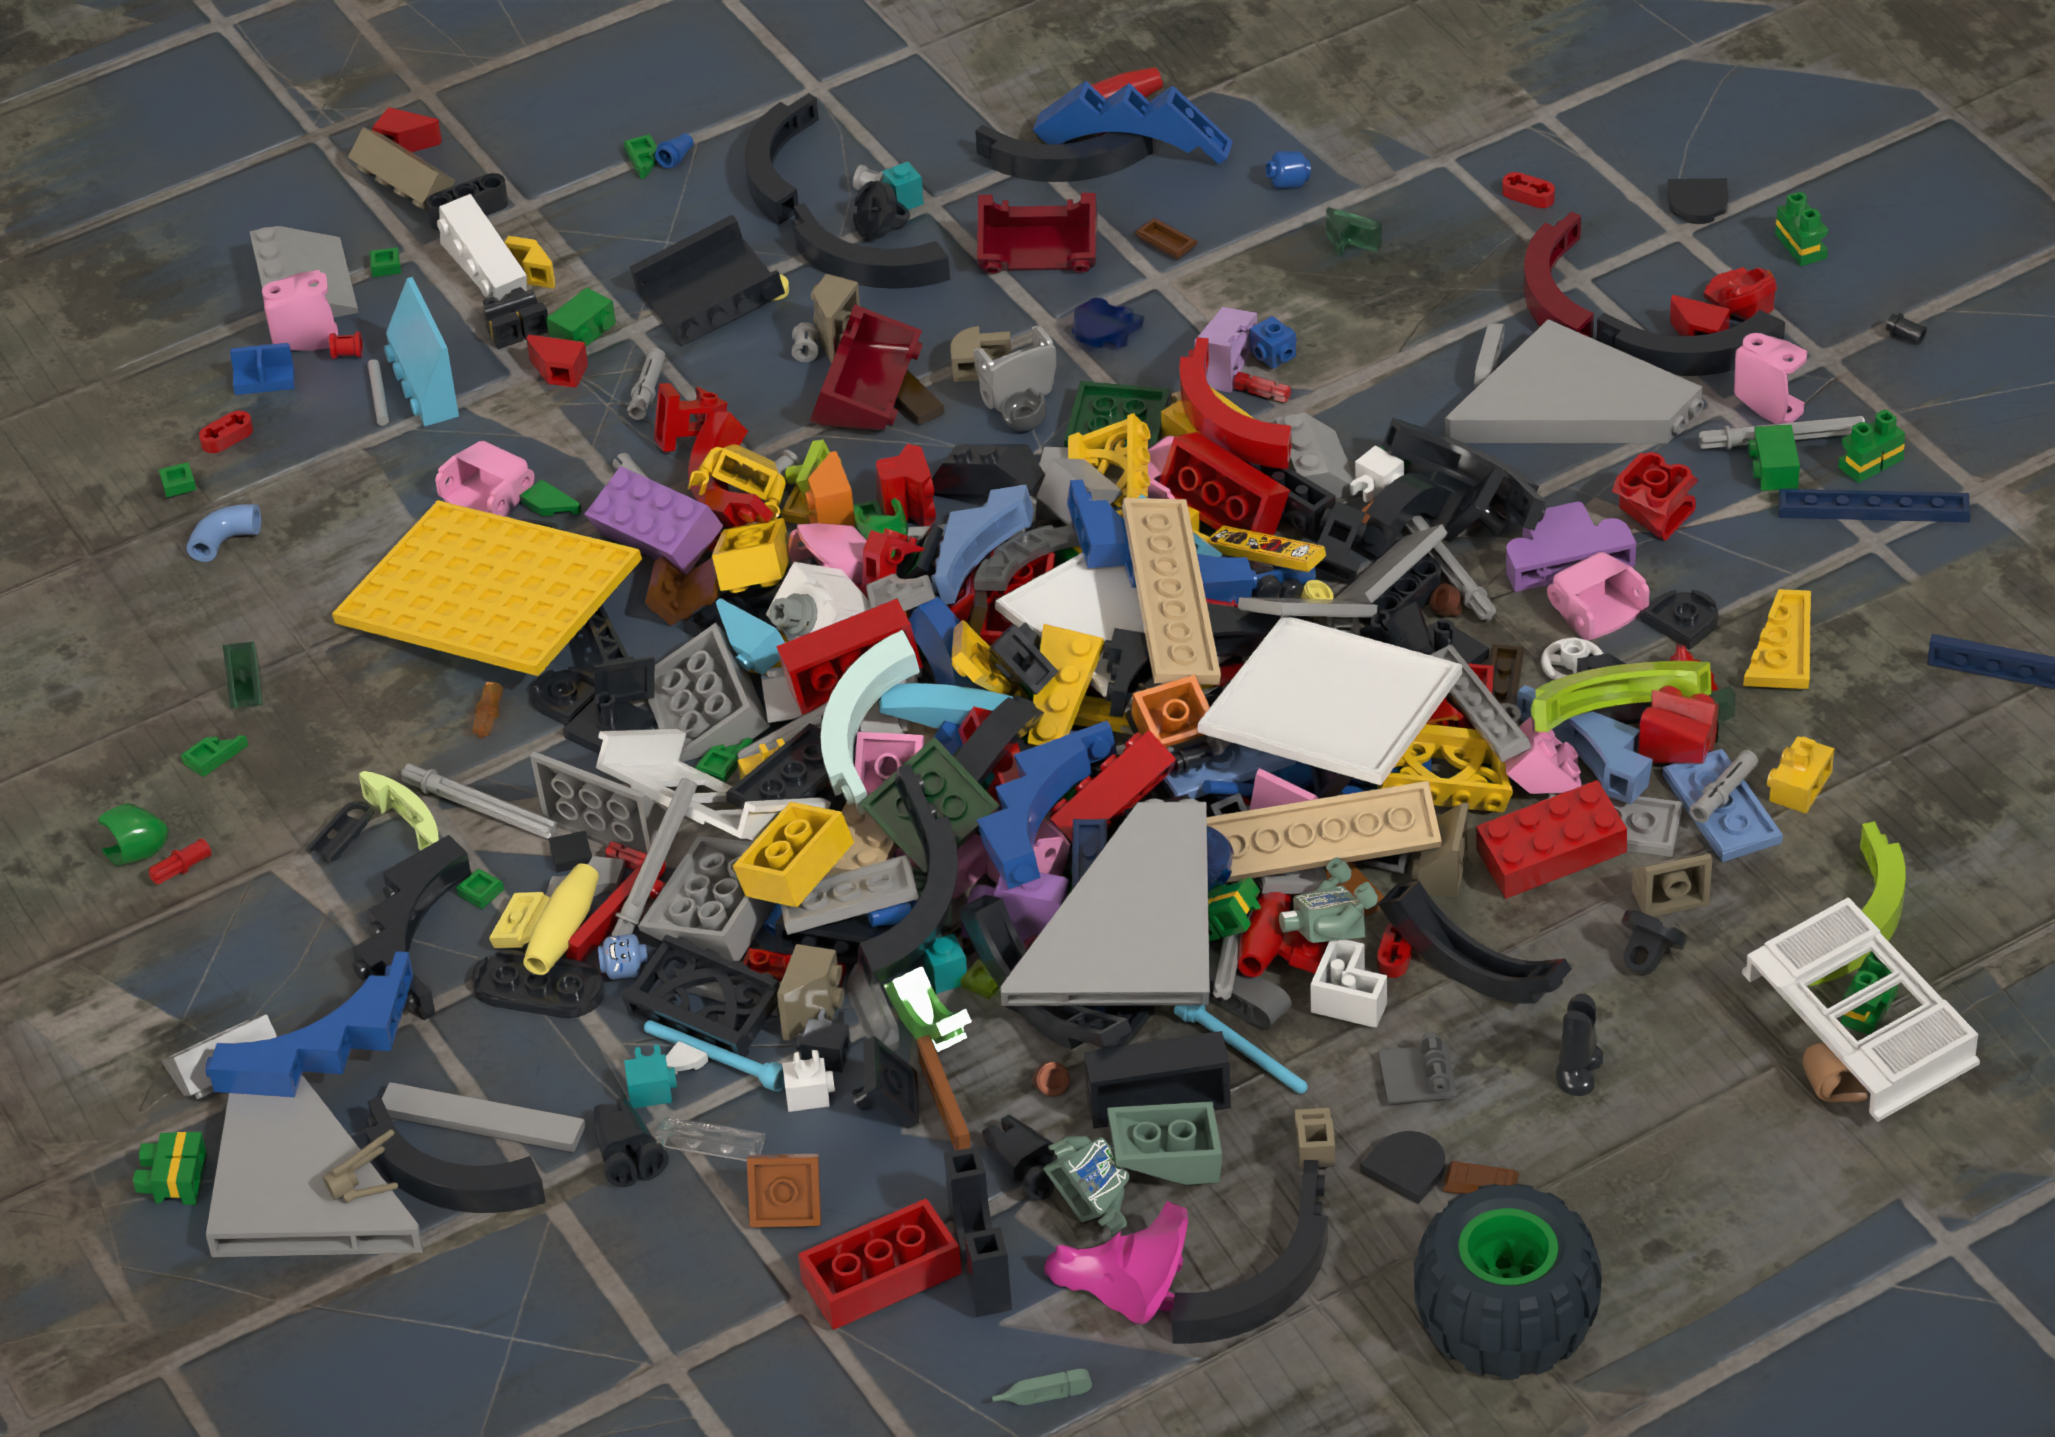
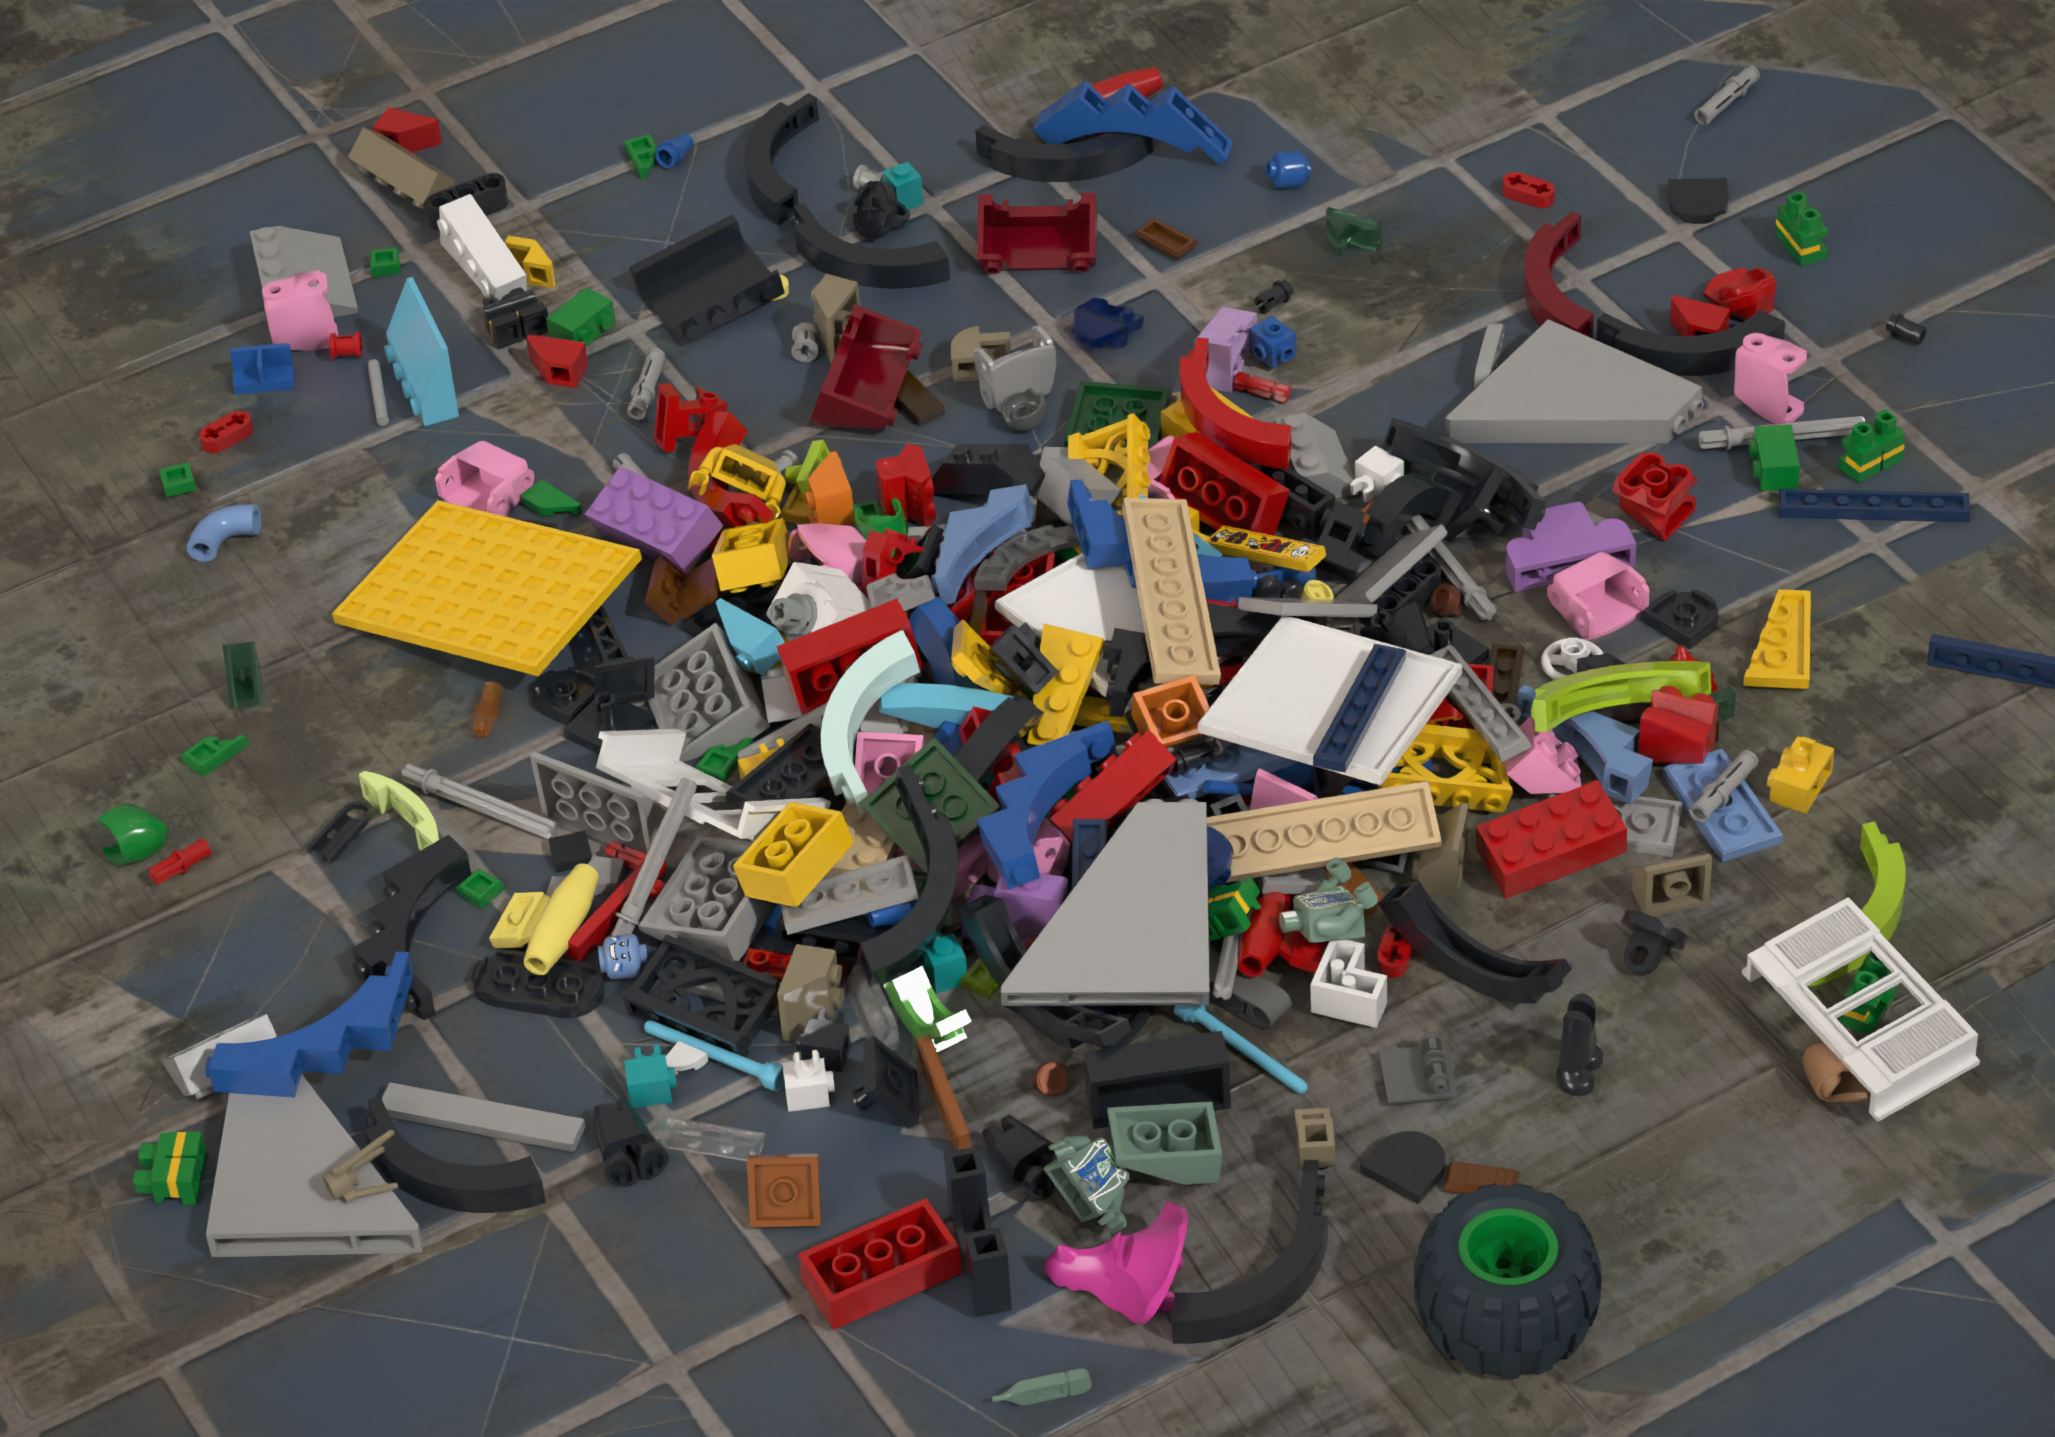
(1275, 295): none -> black pin
(1359, 708): none -> dark blue tile
(1734, 89): none -> light grey pin

